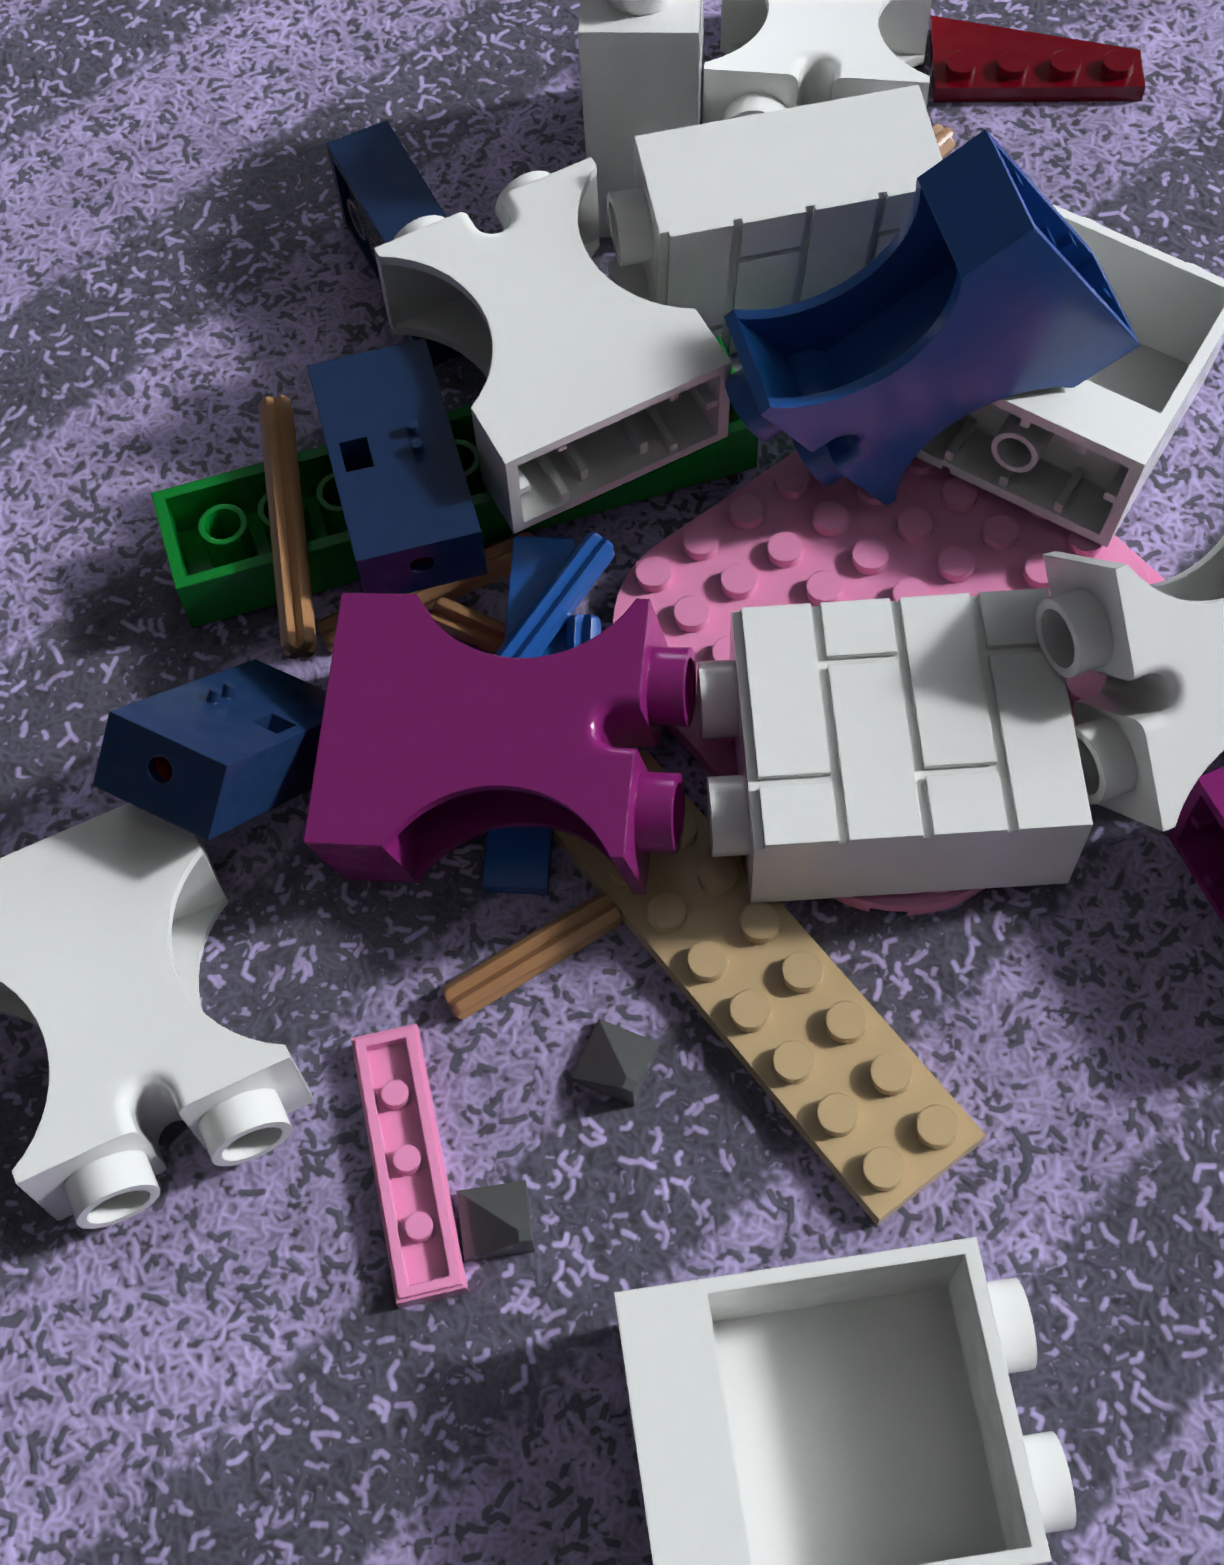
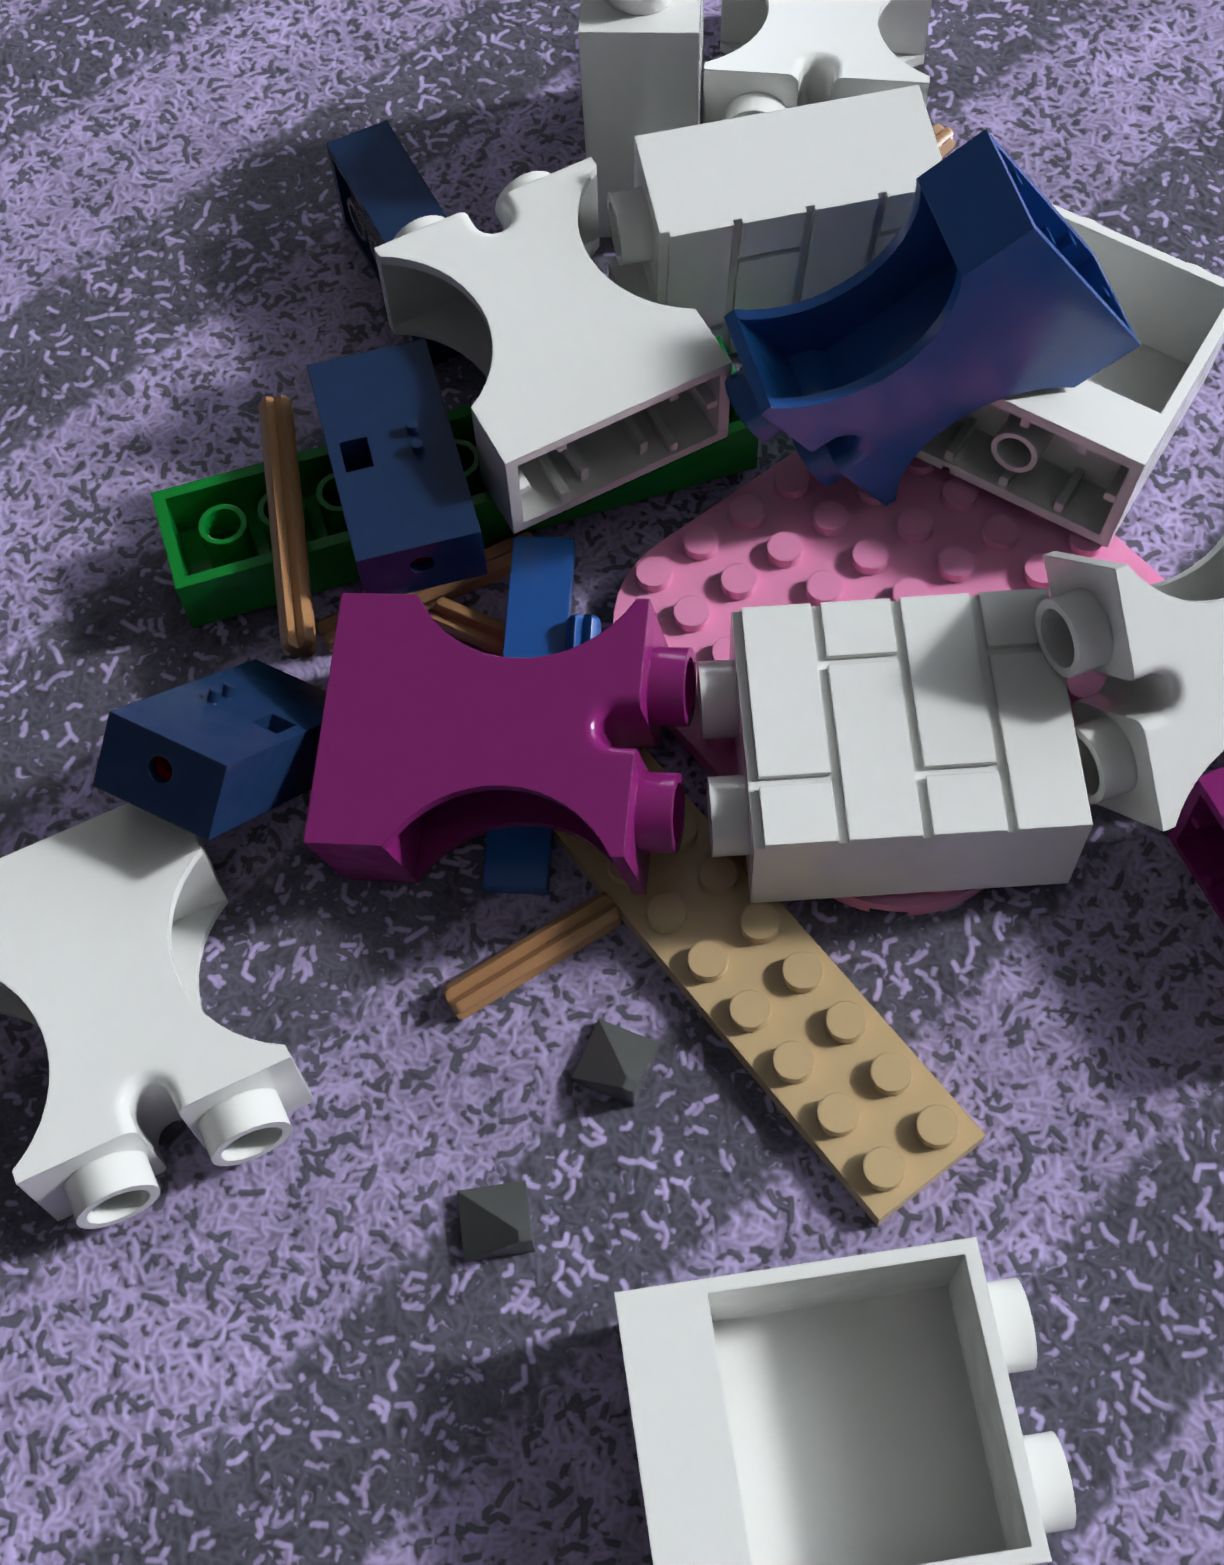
(408, 1167): bright pink tile -> none
(559, 598): blue axle -> none
(1023, 66): dark red wing -> none

